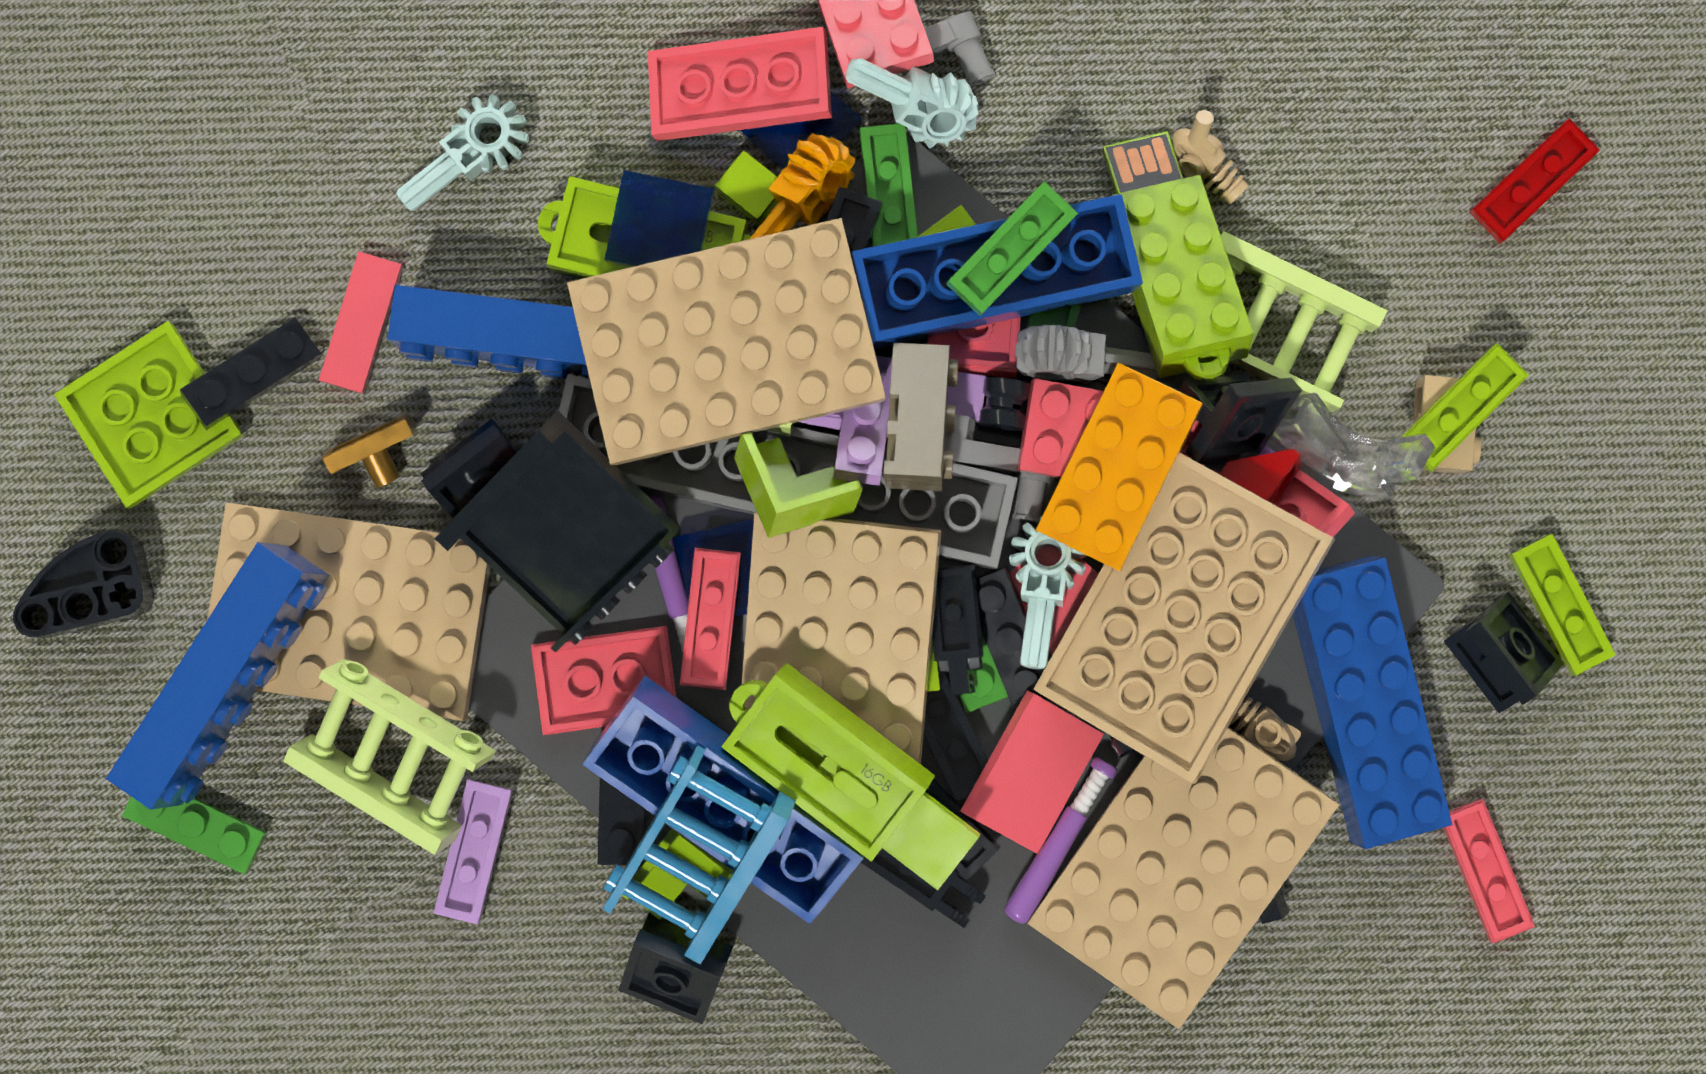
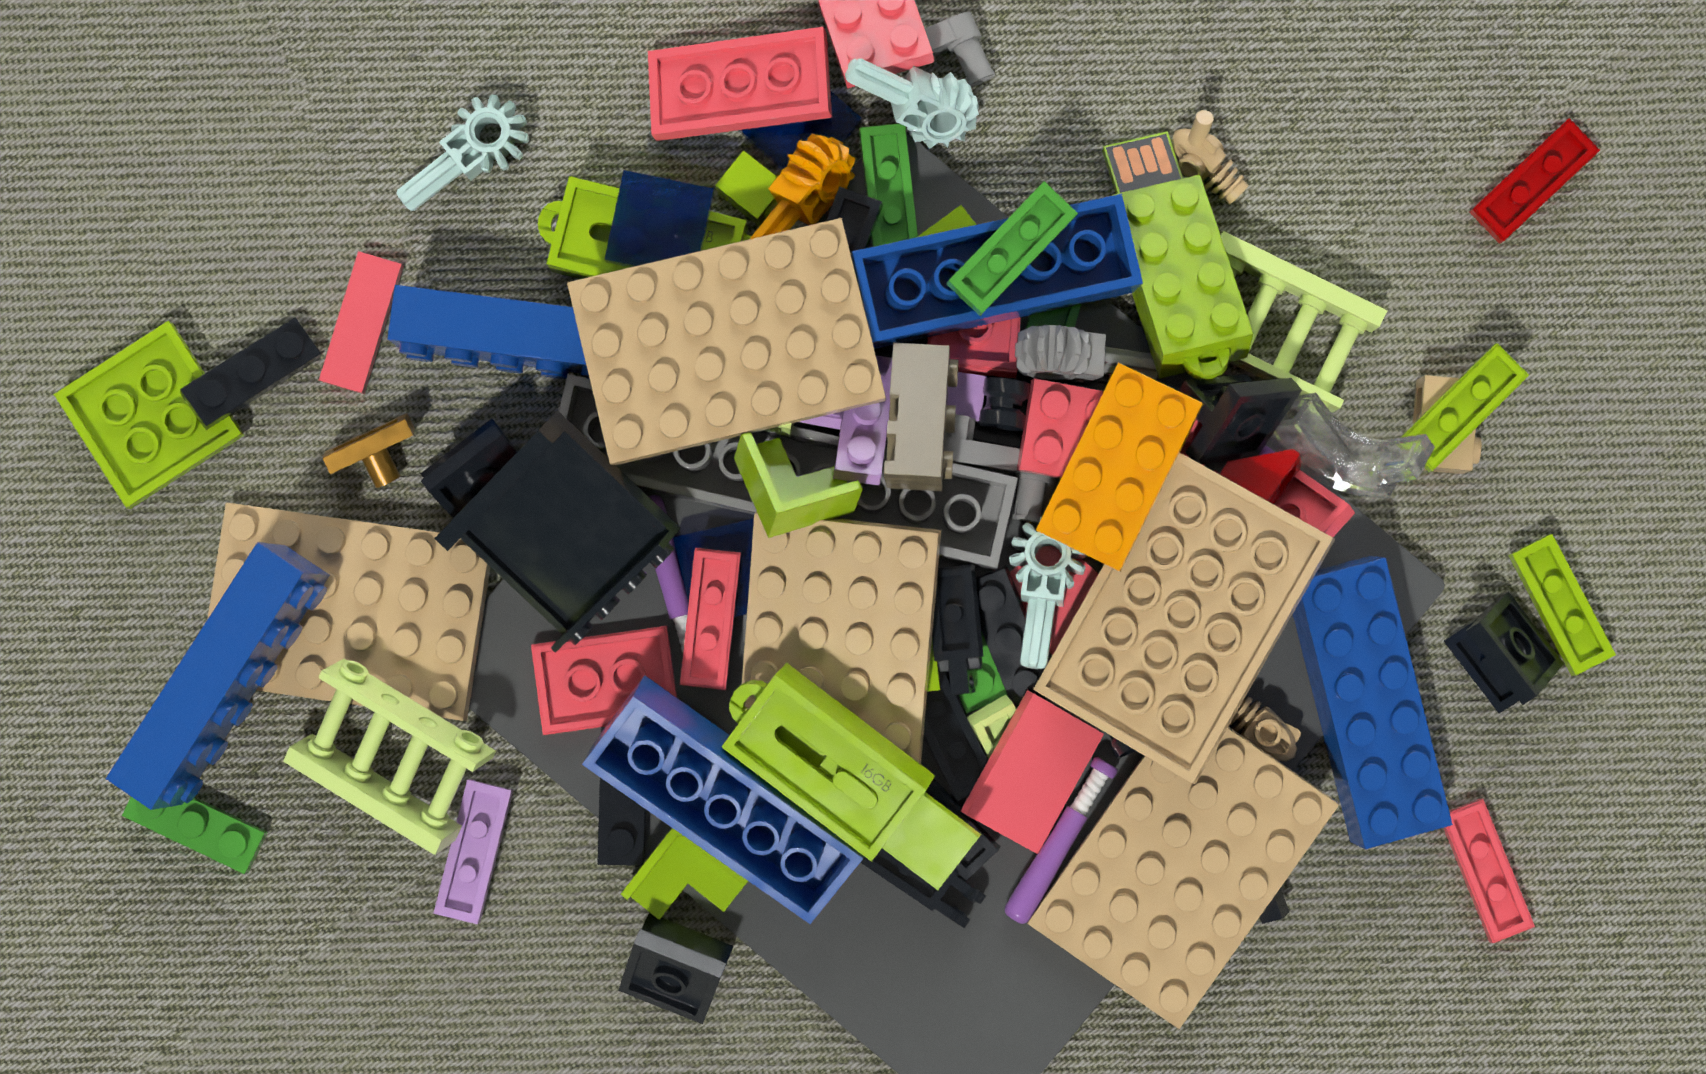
(88, 571): black beam -> none
(720, 891): dark azure fence -> none
(991, 723): none -> yellowish green plate

